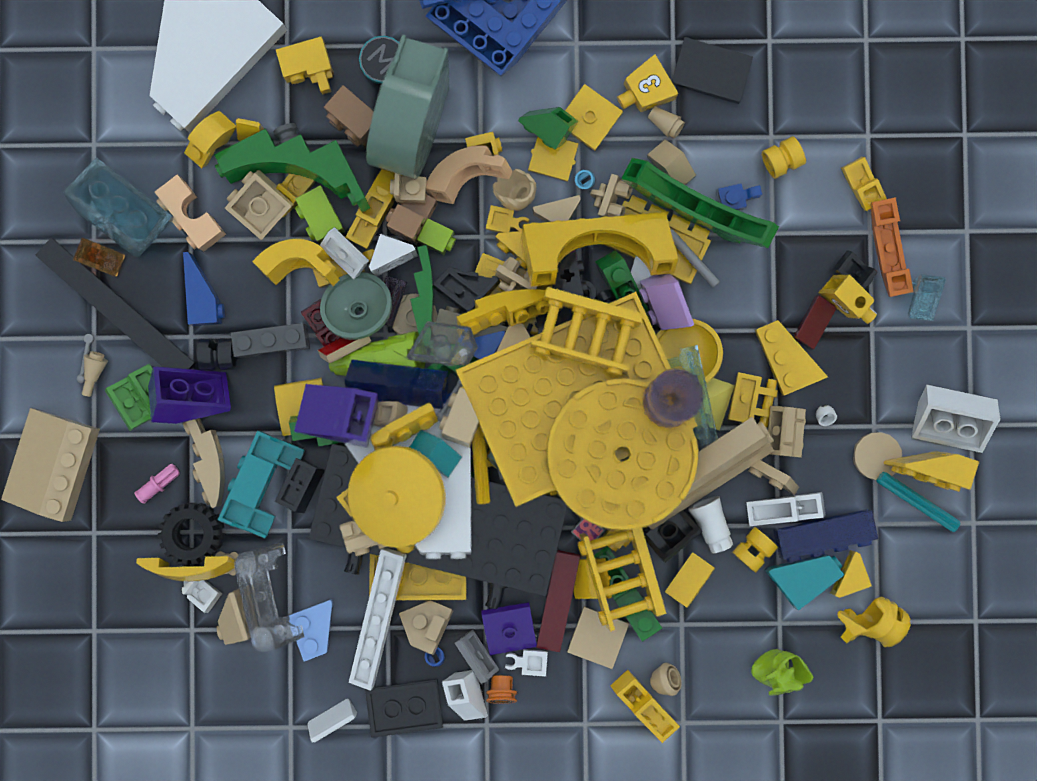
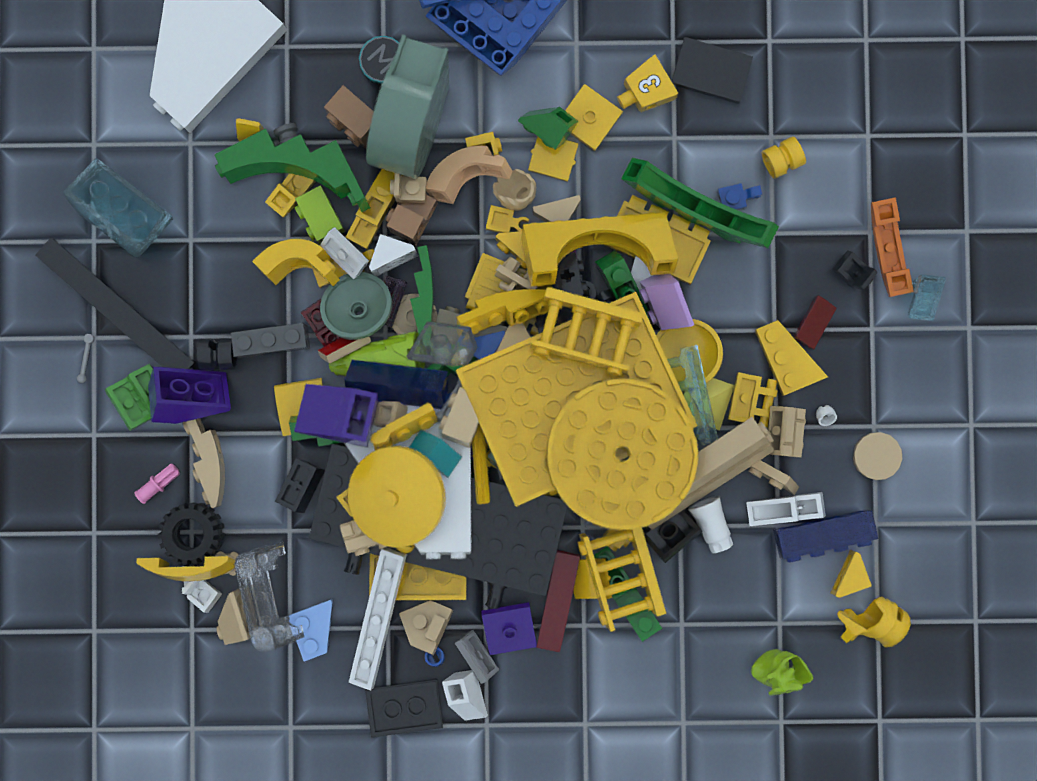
(50, 465): tan slope -> none
(93, 367): tan cone -> none
(99, 257): clear orange slope -> none
(176, 197): light nougat arch -> none
(201, 299): blue slope -> none
(208, 136): yellow brick -> none
(252, 481): teal bracket -> none
(258, 204): tan plate -> none
(306, 60): yellow hinge -> none
(331, 720): white slope -> none
(436, 237): lime brick -> none
(465, 287): black wing -> none
(501, 690): orange piece -> none
(532, 662): white plate -> none
(583, 174): medium azure hinge -> none
(590, 529): tile -> none
(596, 641): tan tile -> none
(608, 194): tan hips -> none
(644, 706): yellow slope -> none
(666, 680): tan cone -> none
(667, 122): tan cone -> none
(672, 162): tan slope -> none
(685, 394): clear purple wheel -> none
(690, 580): yellow hinge -> none
(694, 260): light grey bar -> none
(759, 542): yellow wheel -> none
(805, 578): teal slope -> none
(849, 297): yellow torso -> none
(863, 183): yellow slope -> none
(918, 501): teal axle -> none
(940, 468): yellow slope -> none
(955, 418): white slope -> none

